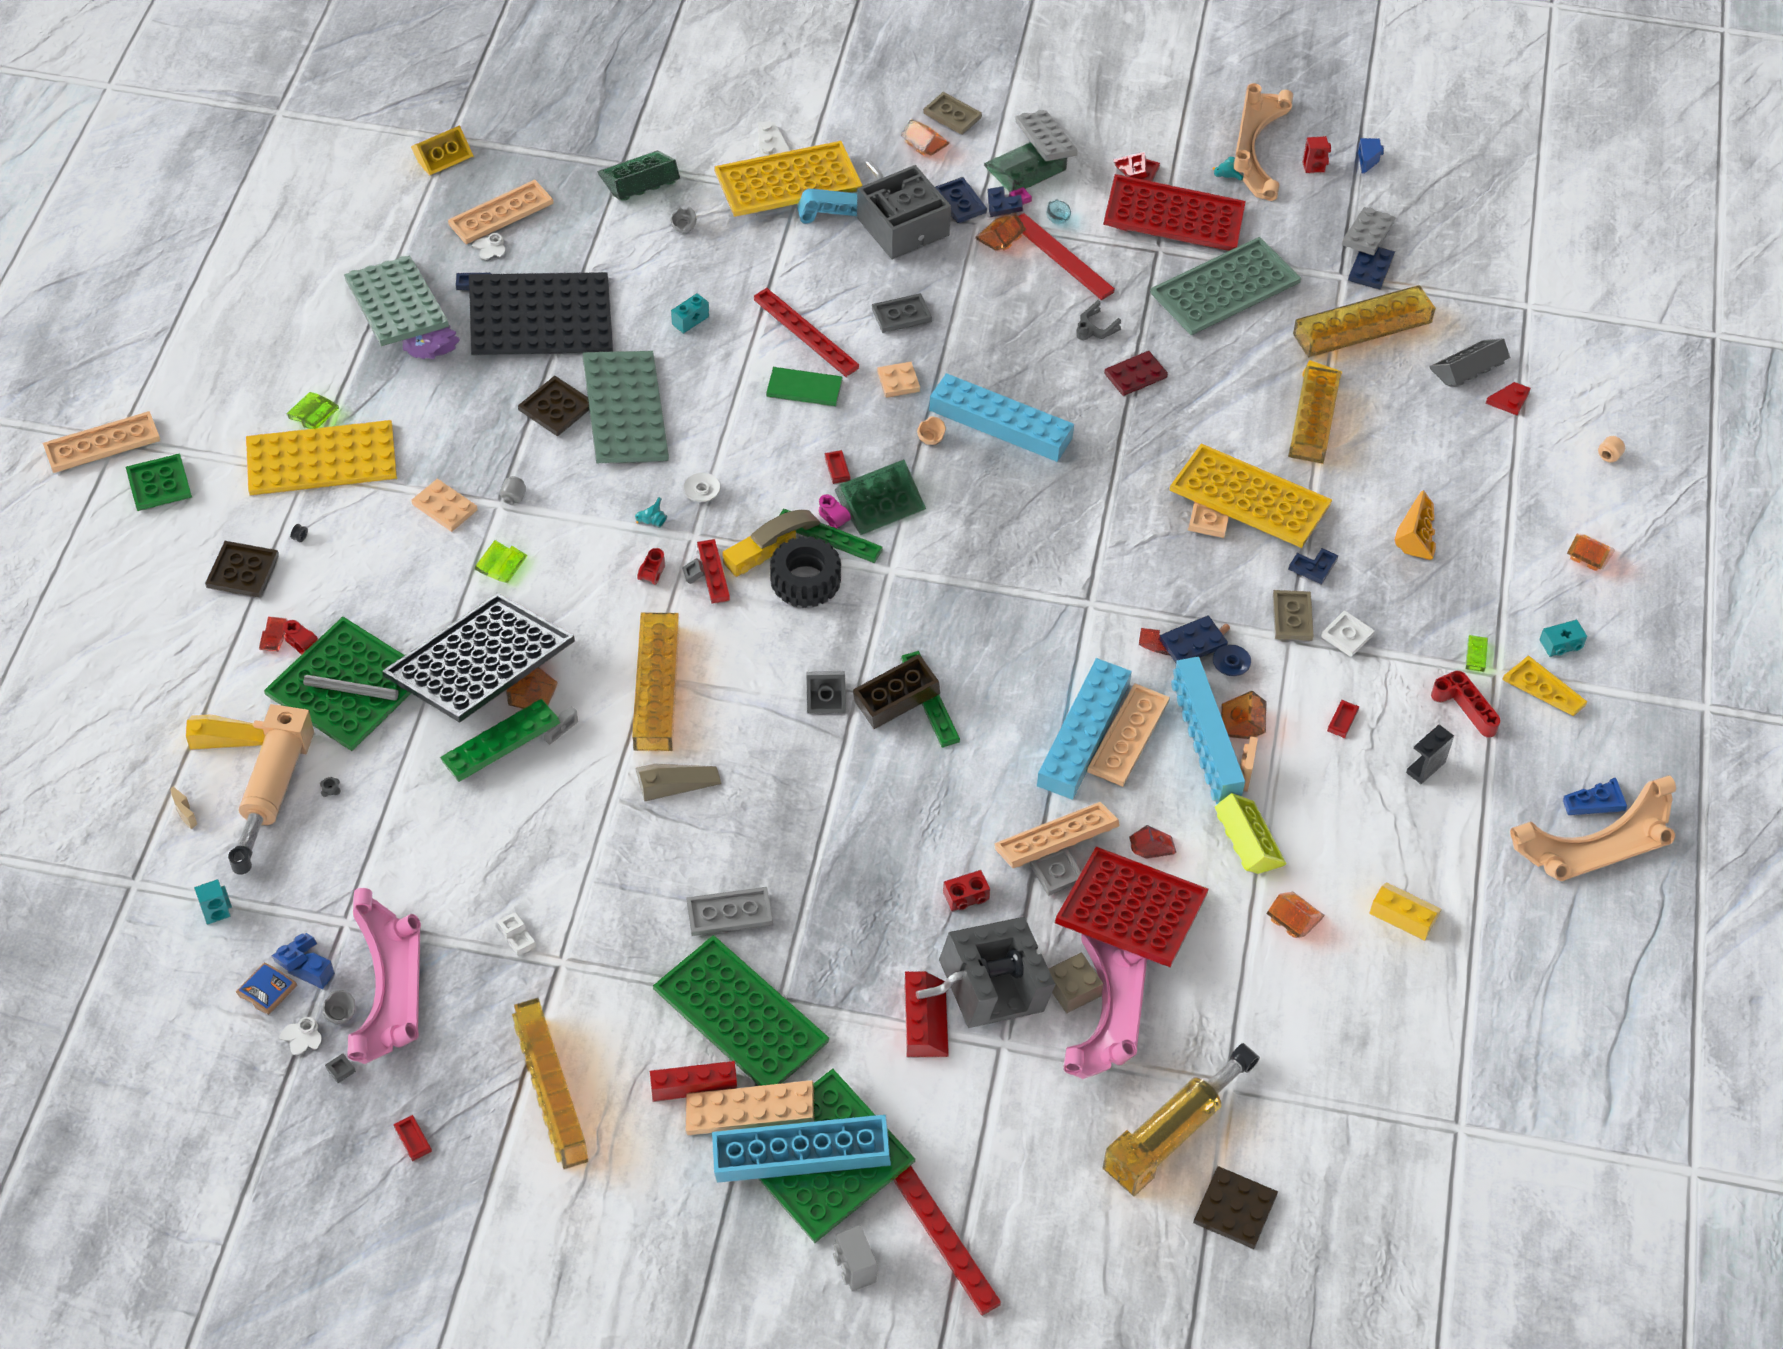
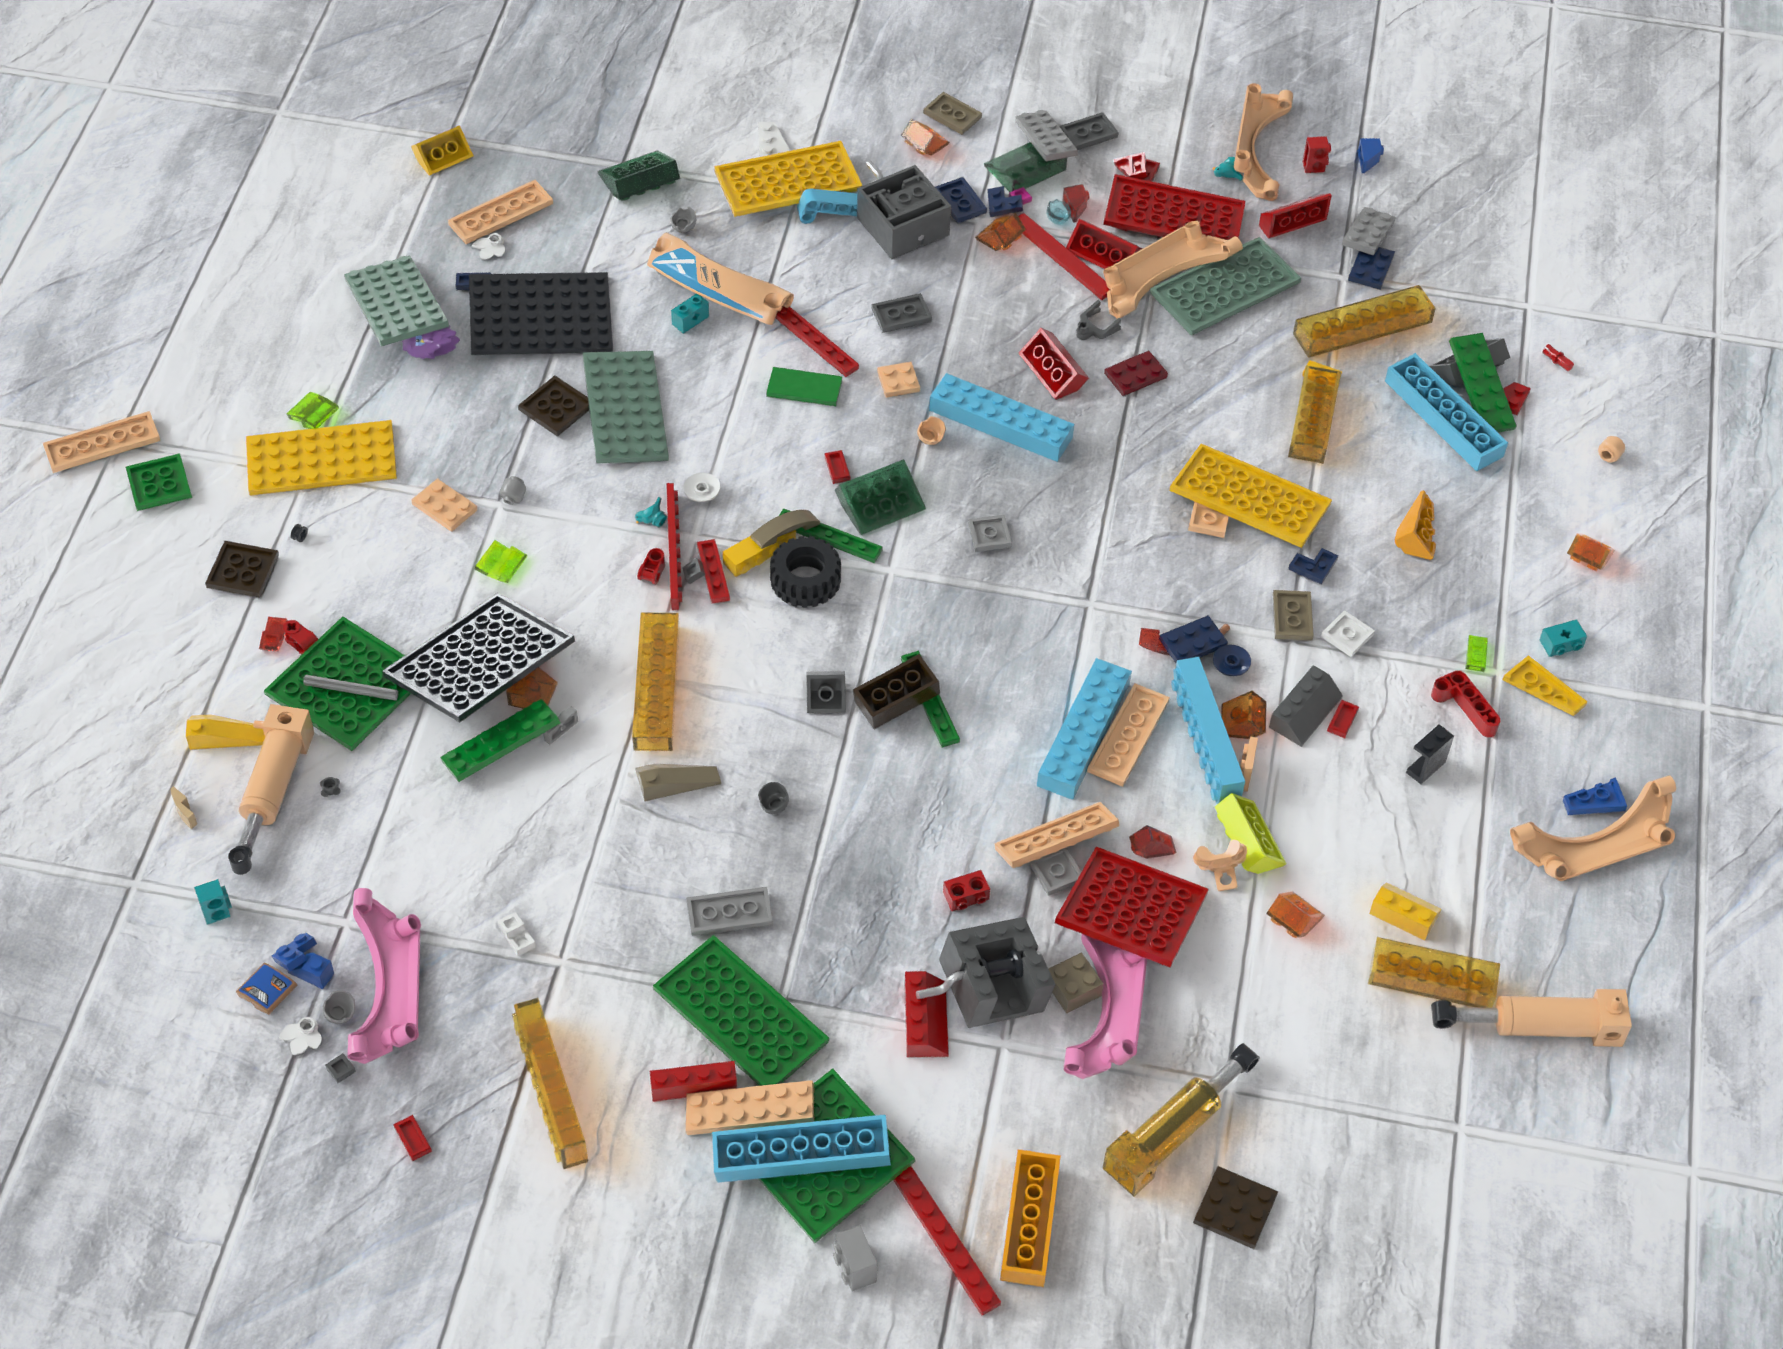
(674, 551): none -> red plate
(716, 282): none -> light nougat panel
(773, 798): none -> dark grey hair
(833, 511): dark pink piece -> none
(989, 533): none -> light grey plate
(1030, 1218): none -> light orange brick
(1053, 364): none -> red slope
(1076, 198): none -> clear red slope
(1090, 131): none -> dark grey plate
(1099, 245): none -> red slope
(1169, 255): none -> light nougat panel
(1222, 863): none -> light nougat piece
(1295, 215): none -> red slope
(1306, 706): none -> dark grey slope
(1434, 973): none -> clear yellow brick
(1446, 412): none -> medium azure brick
(1482, 381): none -> green plate
(1558, 357): none -> red axle
(1601, 1017): none -> light nougat piece

